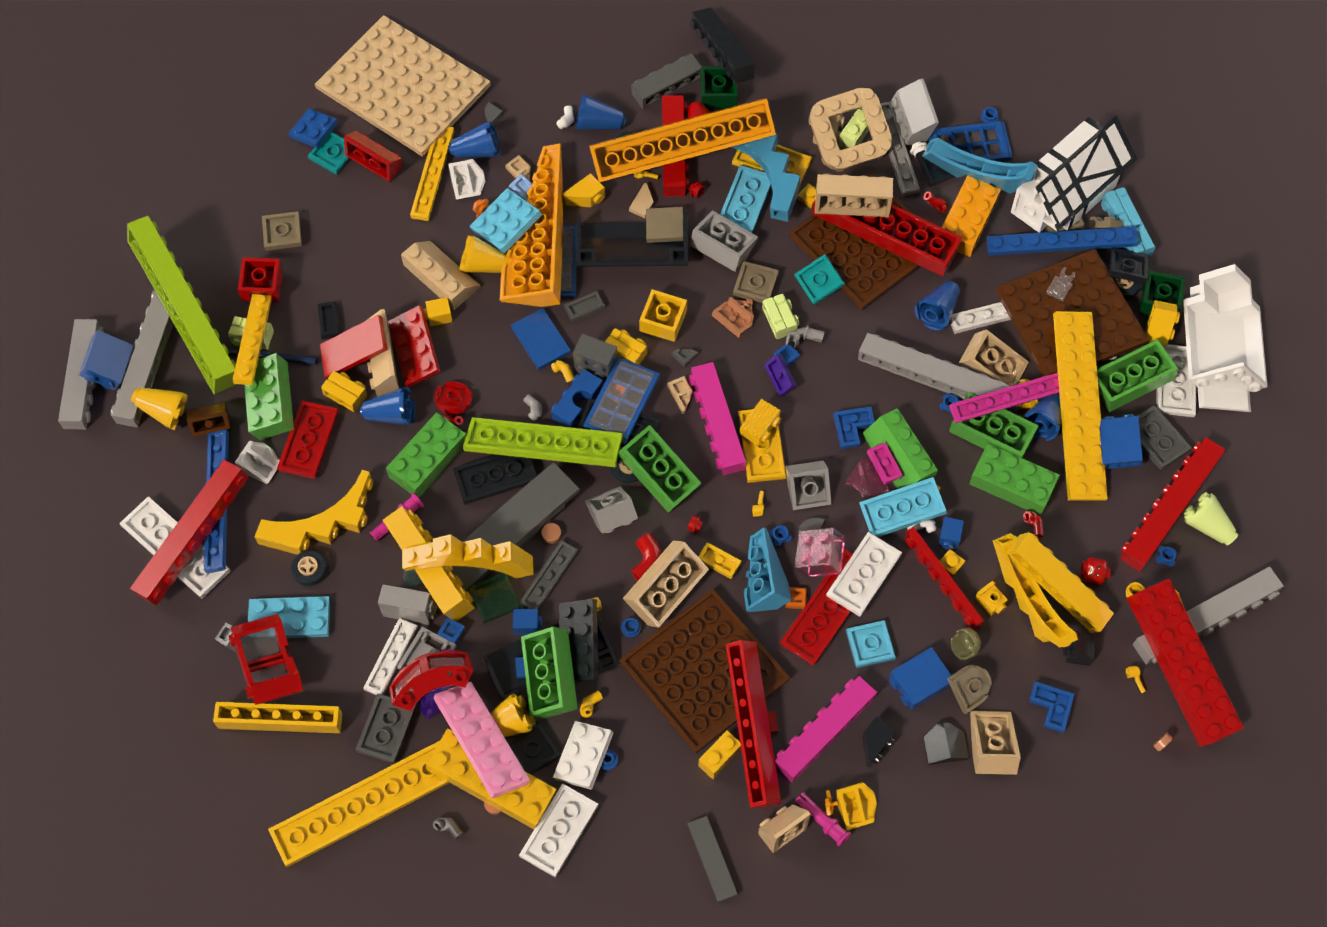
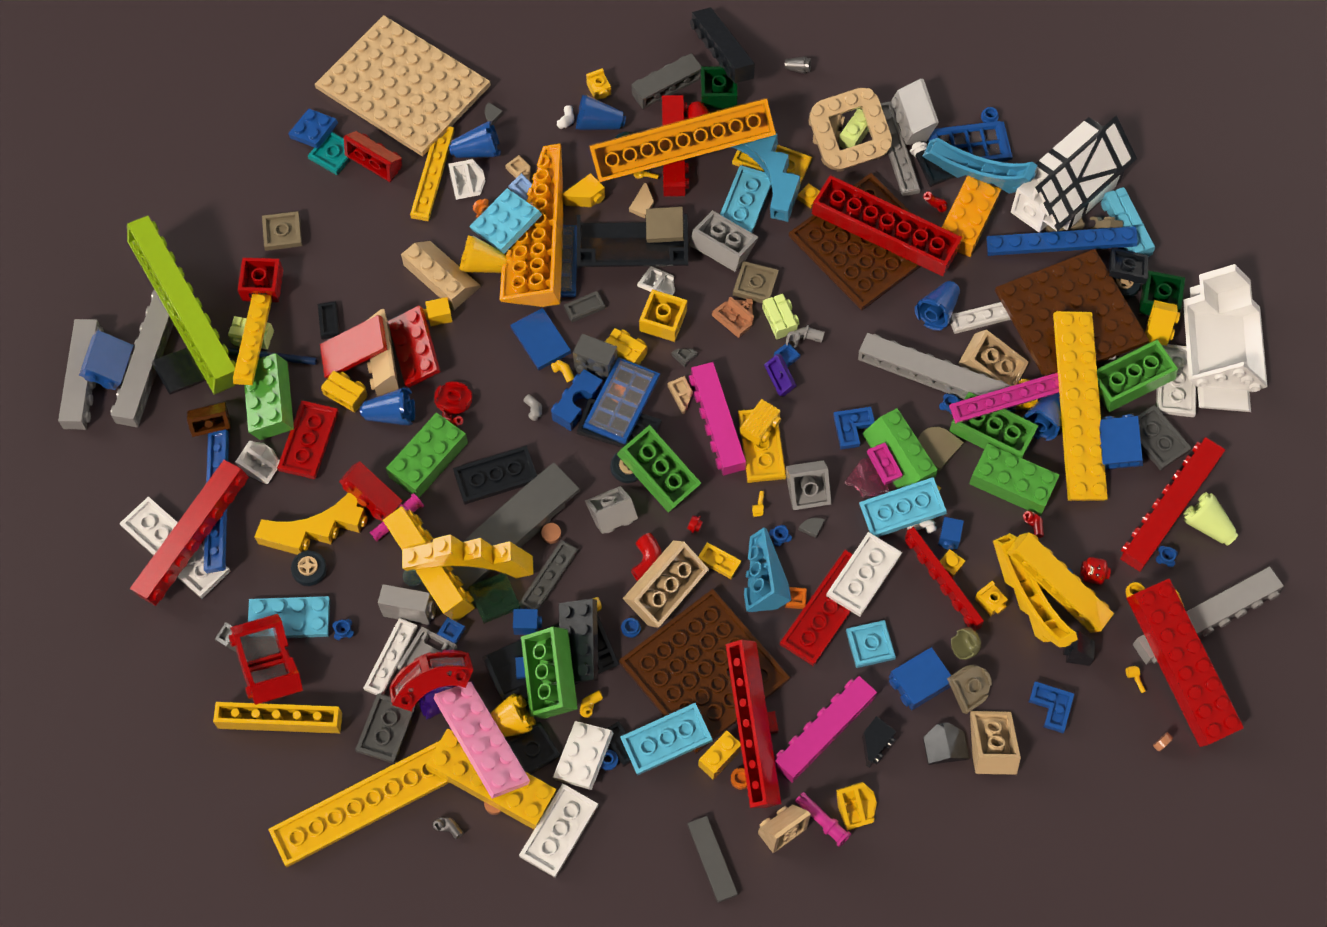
(161, 404): yellow cone -> none
(178, 371): none -> black tile
(338, 625): none -> blue plate
(370, 491): none -> red brick
(543, 442): lime plate -> none
(598, 84): none -> yellow brick
(617, 745): none -> black tile
(658, 281): none -> white slope
(666, 739): none -> medium azure plate
(697, 189): red plate -> none
(738, 779): none -> orange tile
(798, 64): none -> flat silver cone
(819, 279): teal tile -> none
(819, 552): clear pink brick -> none
(829, 804): light orange plant -> none
(853, 195): tan brick -> none
(939, 445): none -> dark tan tile
(1060, 285): clear plate -> none

